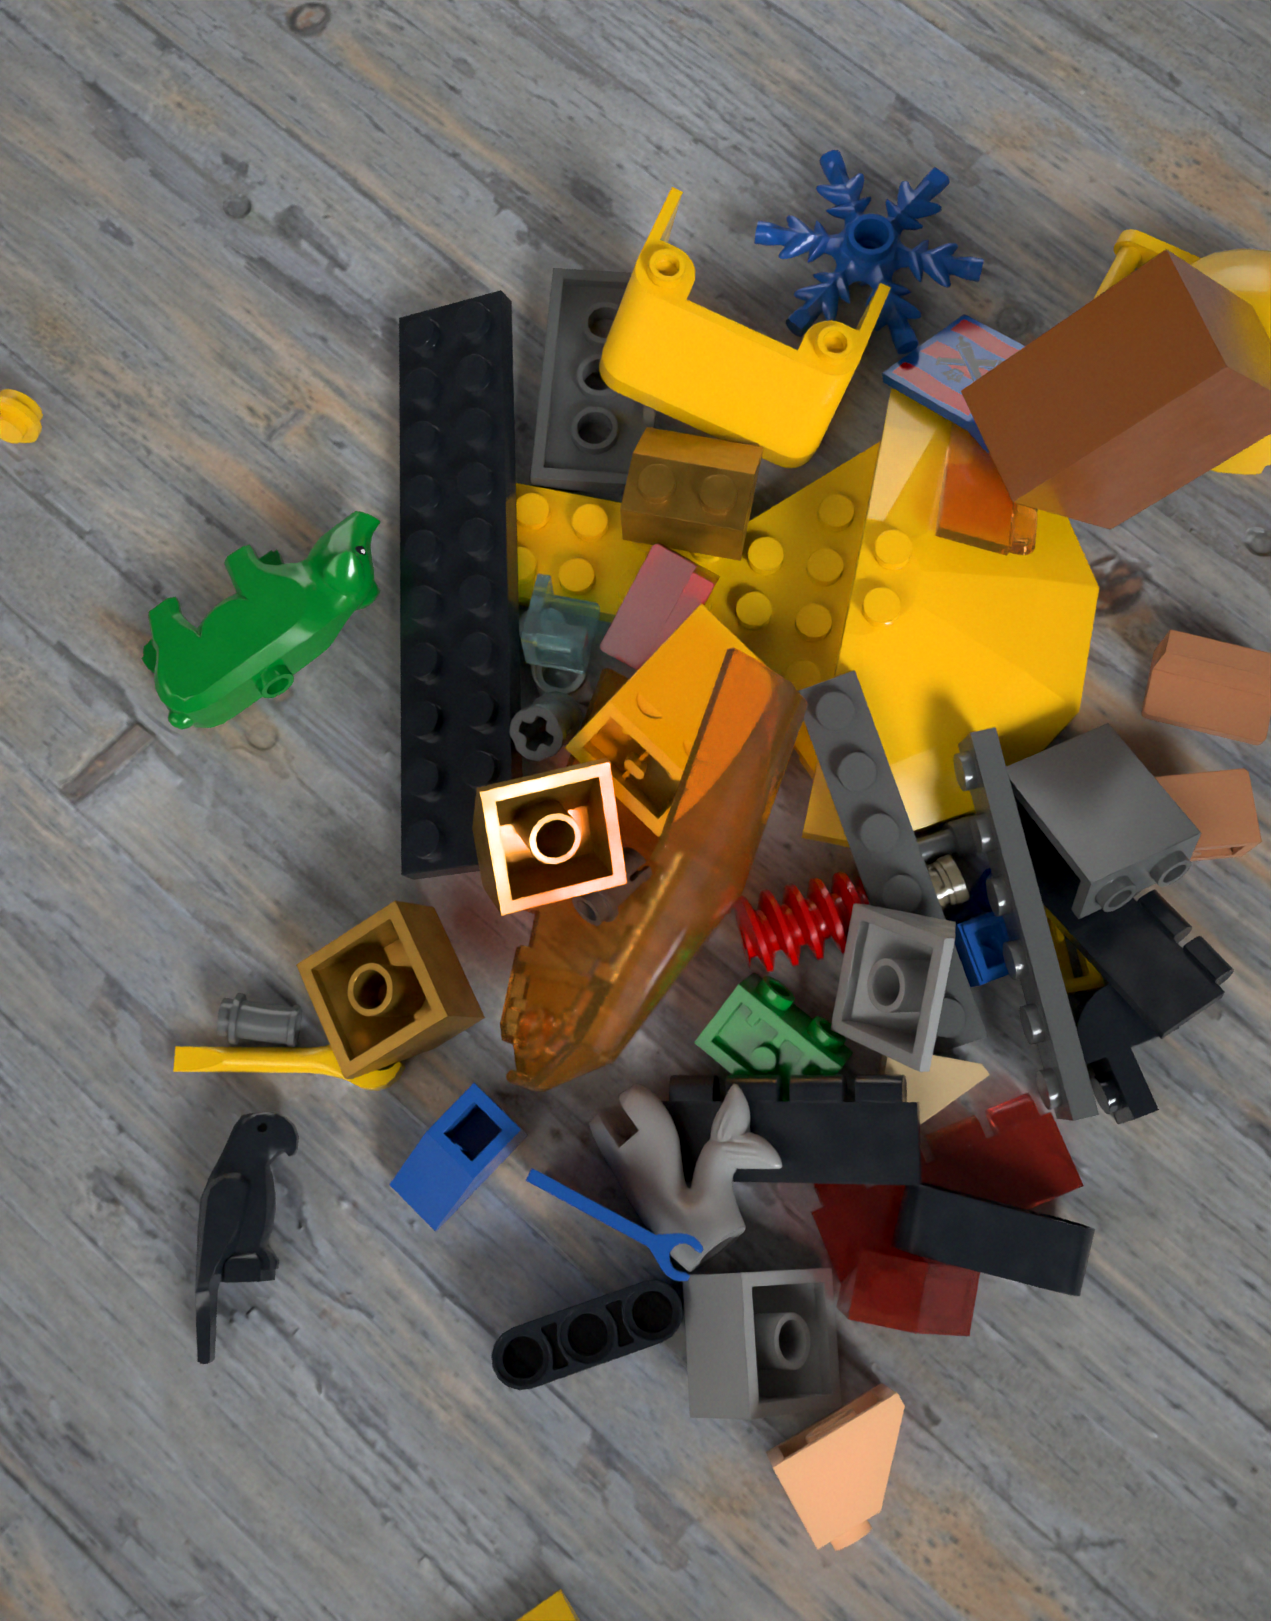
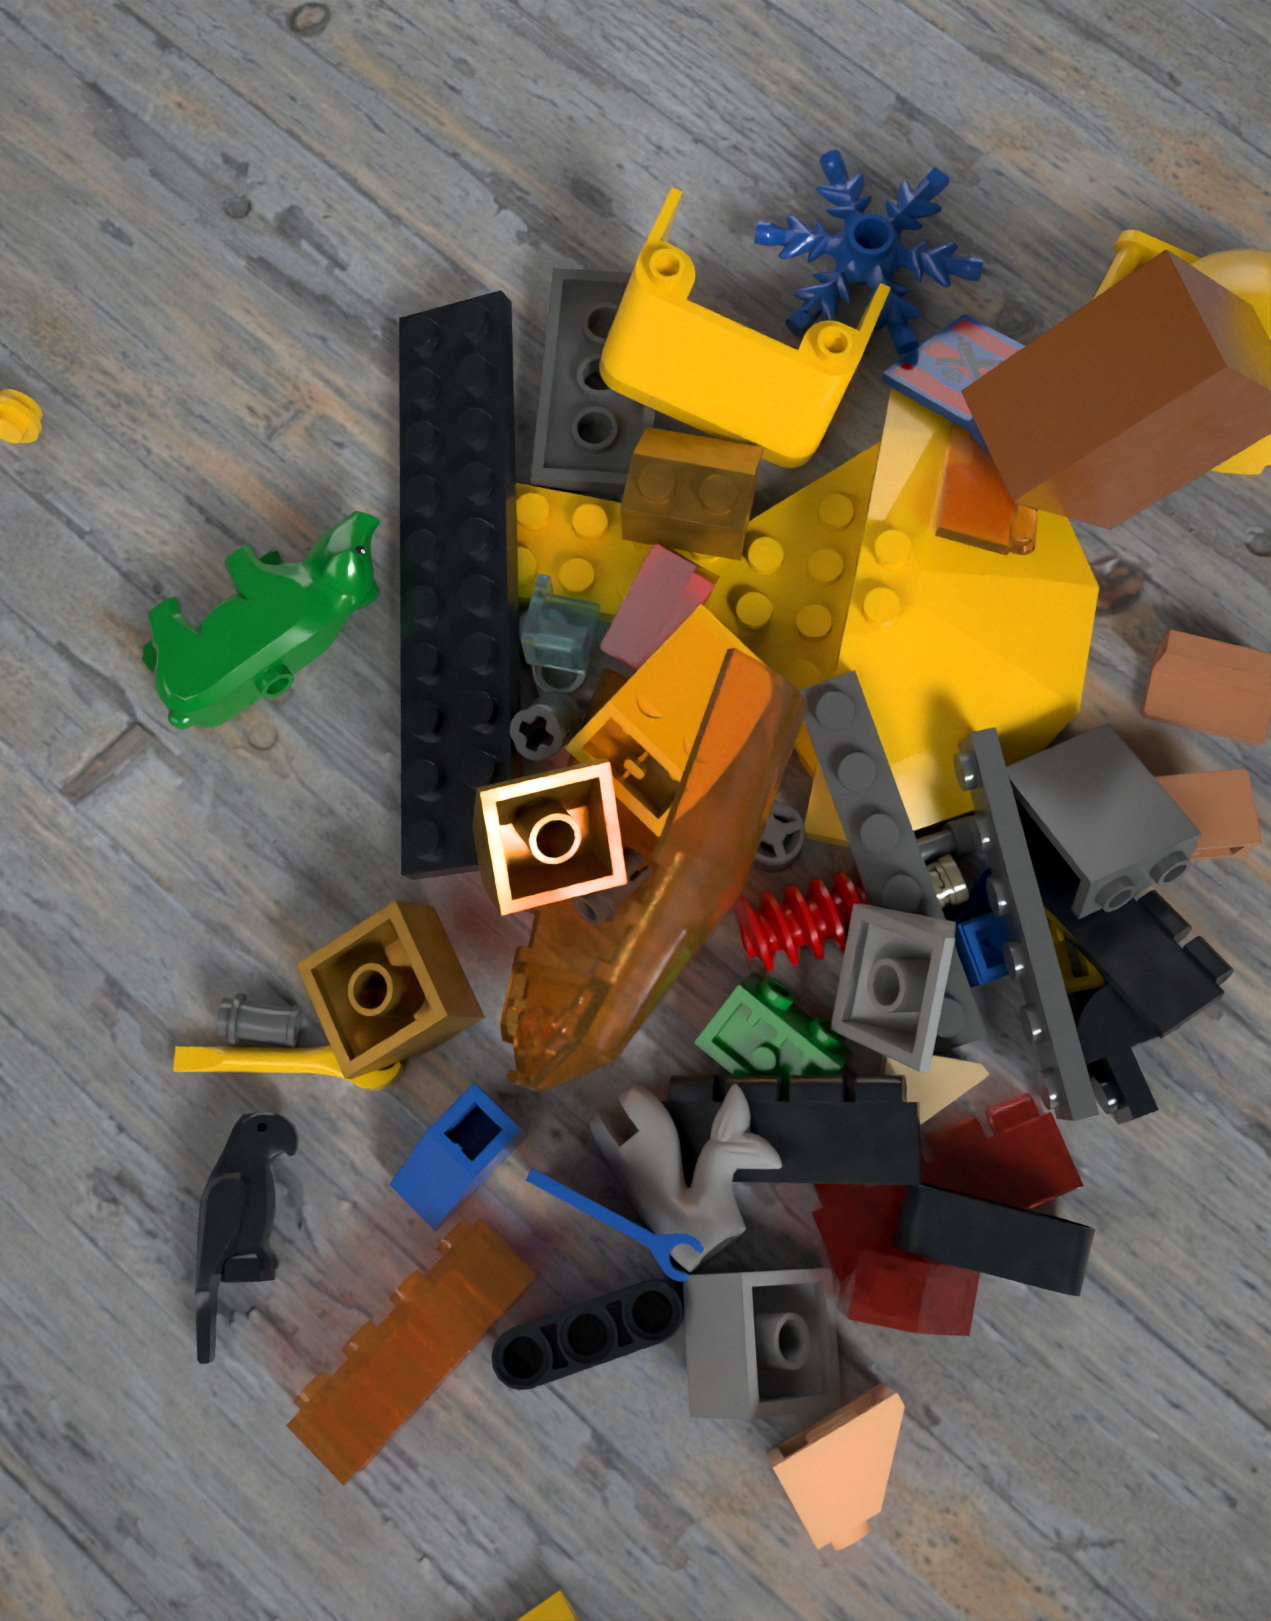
(412, 1350): none -> clear orange brick
(782, 822): none -> dark grey wheel

